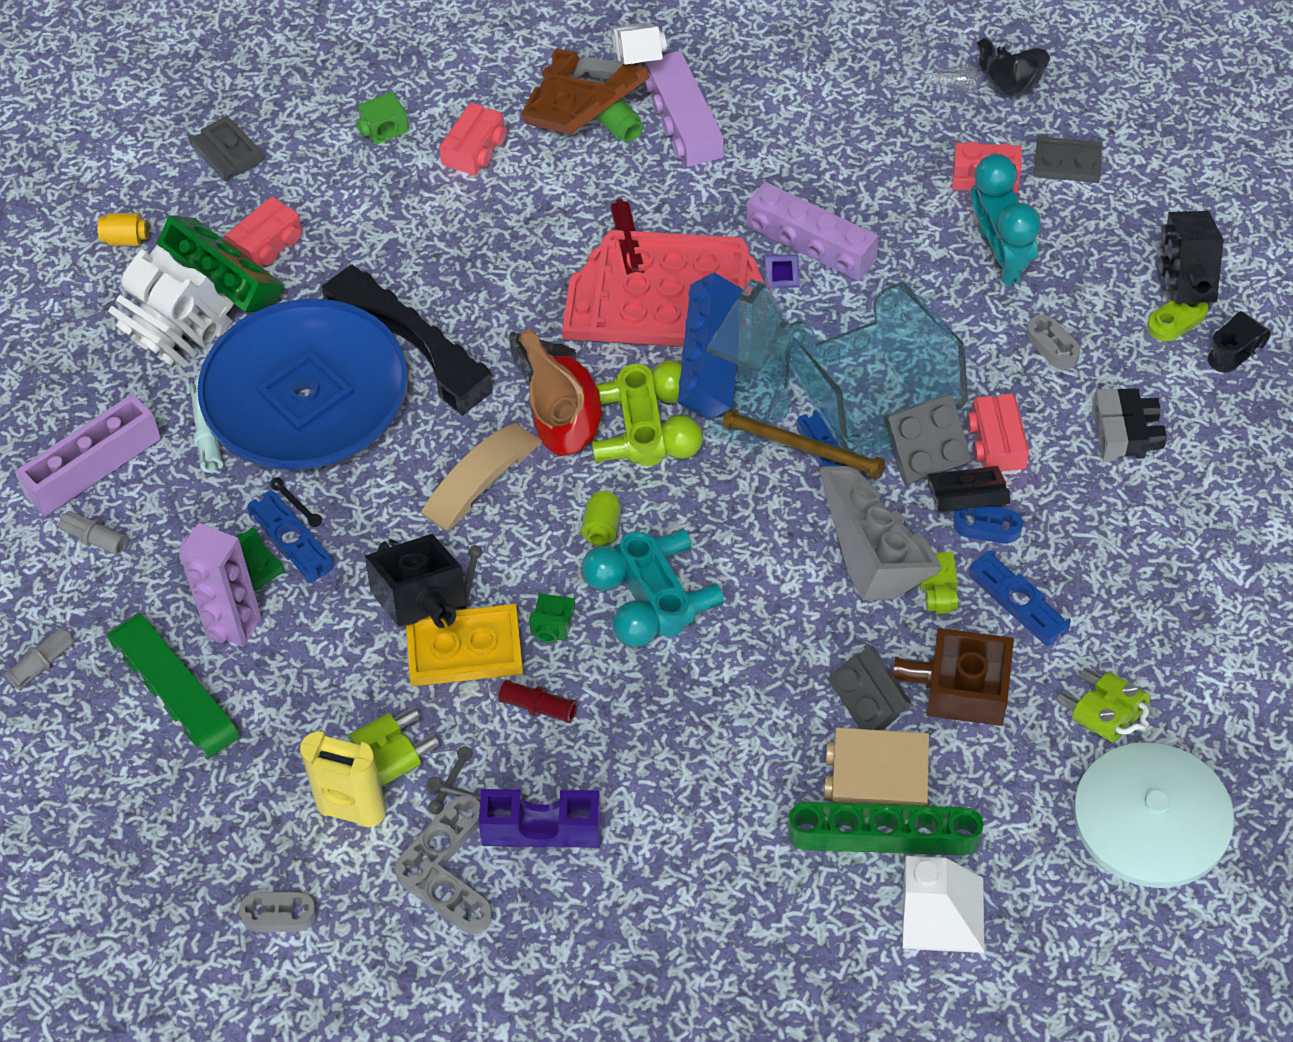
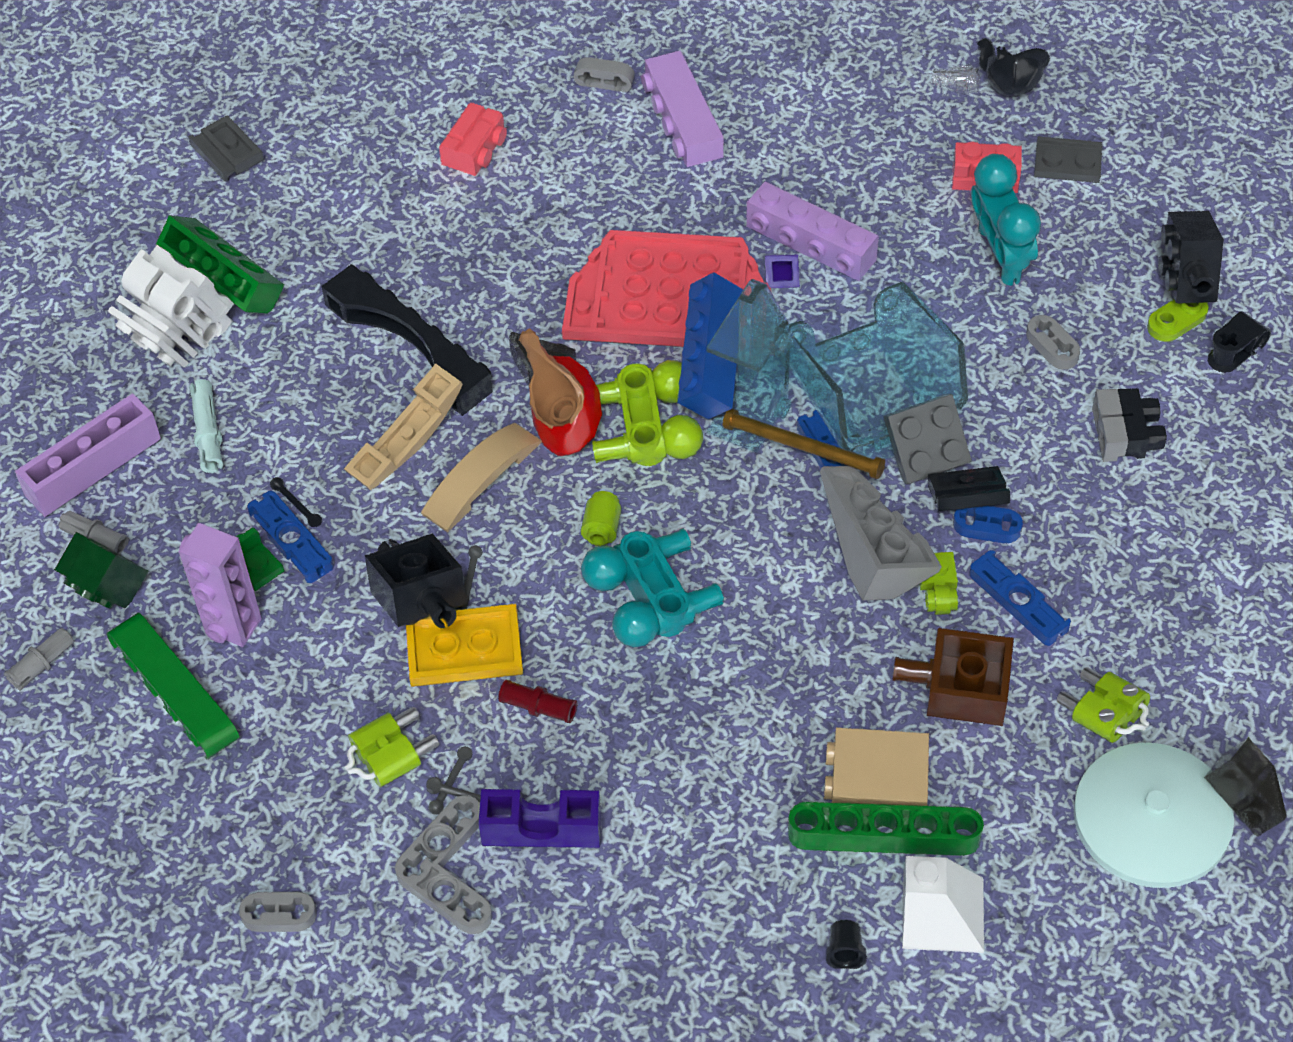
(100, 572): none -> dark green brick
(123, 229): yellow brick -> none
(266, 232): coral brick -> none
(315, 344): blue dish -> none
(343, 779): light yellow piece -> none
(382, 118): bright green brick -> none
(409, 431): none -> tan slope
(551, 618): green bracket -> none
(570, 102): dark orange wing -> none
(621, 121): bright green brick -> none
(624, 221): dark red axle -> none
(638, 43): white arch -> none
(845, 946): none -> black piece
(869, 690): dark grey plate -> none
(998, 433): coral brick -> none
(1249, 786): none -> clear smoke slope

